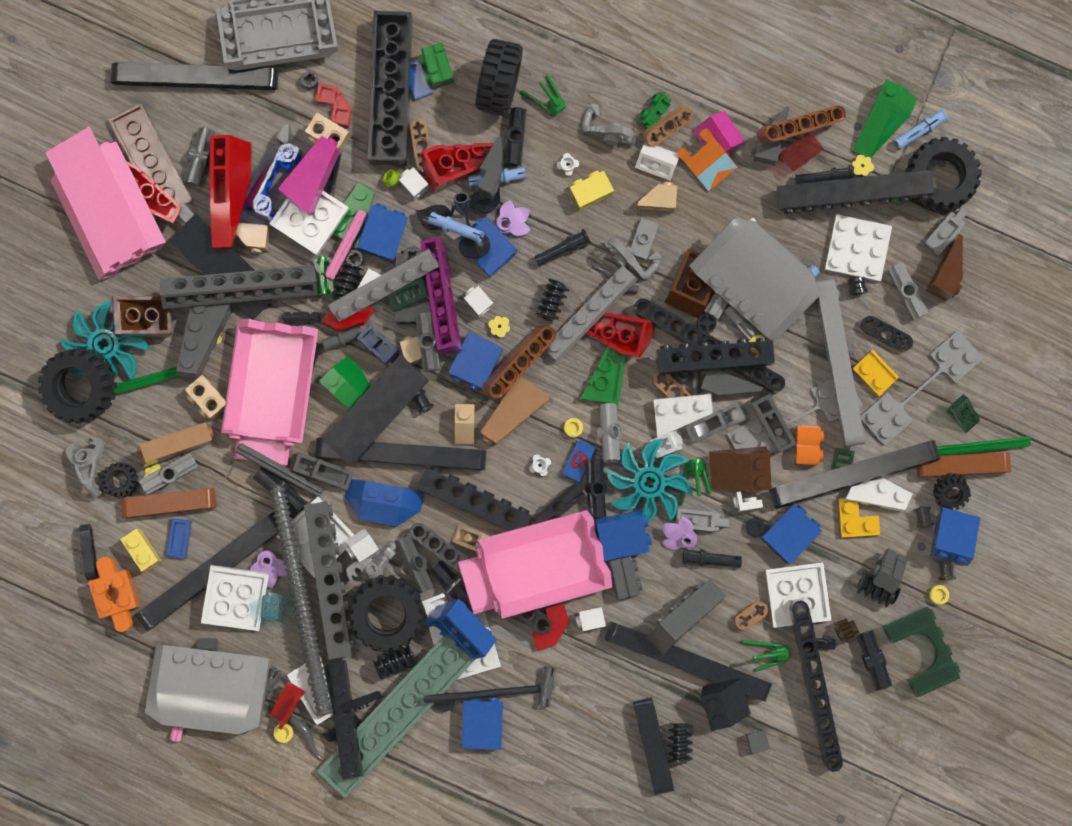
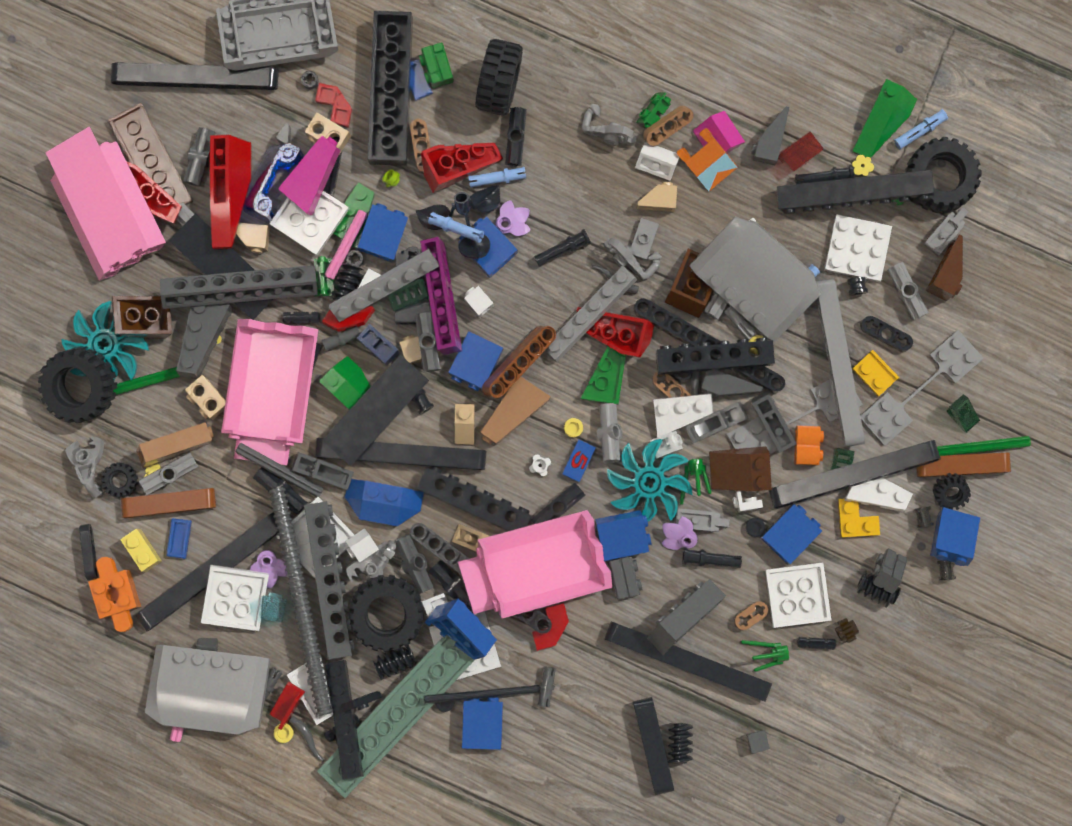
(413, 183): white brick -> none
(492, 170): dark grey slope -> none
(501, 332): light yellow plant -> none
(552, 300): black piece -> none
(555, 104): green plant -> none
(567, 158): white plate -> none
(590, 619): white brick -> none
(591, 190): light yellow brick -> none
(595, 475): black piece -> none
(708, 321): black wheel -> none
(725, 703): black slope -> none
(794, 126): dark orange beam -> none
(821, 692): black beam -> none
(874, 660): black piece -> none
(939, 594): light yellow tile -> none
(943, 668): clear green arch -> none

